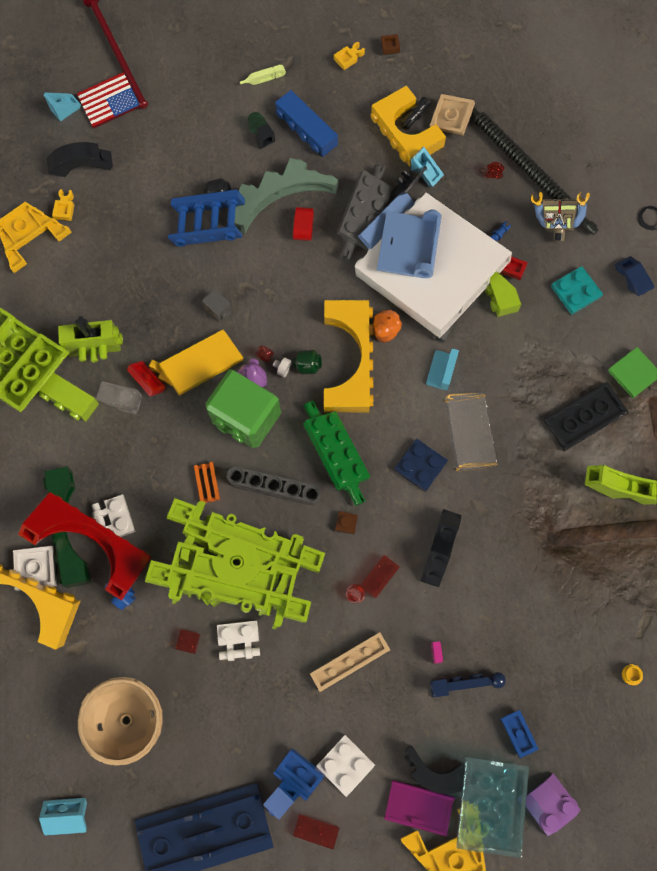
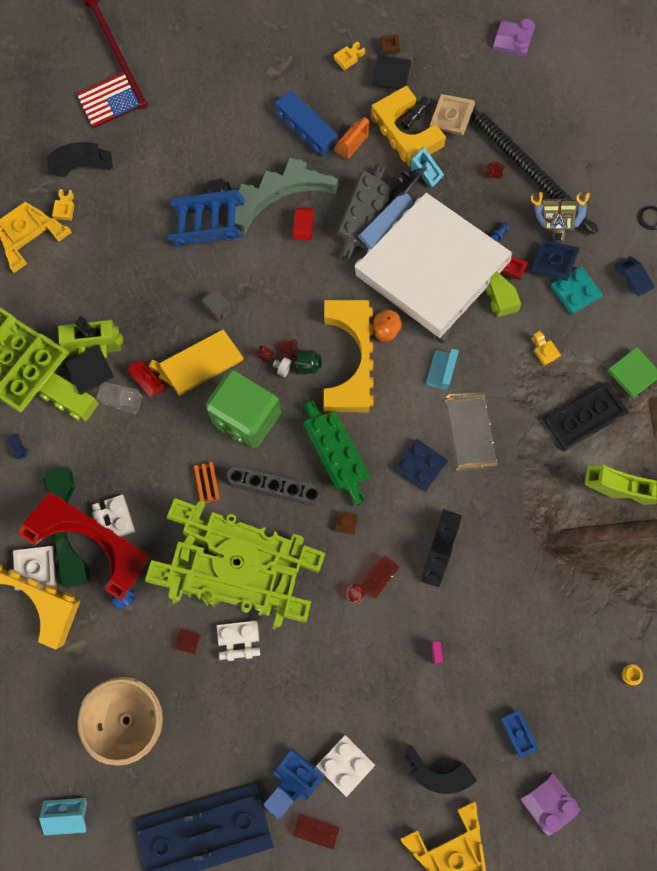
(19, 450): none -> dark blue pin
(62, 104): medium azure slope -> none
(89, 369): none -> black piece
(254, 372): medium lavender helmet -> none
(259, 126): leg -> none
(265, 75): yellowish green piece -> none
(286, 345): none -> clear red plate
(349, 662): tan plate -> none
(352, 138): none -> orange tile
(391, 72): none -> black piece
(412, 246): medium blue door -> none
(424, 807): magenta door -> none
(441, 687): dark blue plate -> none
(492, 807): clear light blue slope -> none
(514, 36): none -> medium lavender slope
(546, 350): none -> yellow plate
(555, 260): none -> dark blue plate

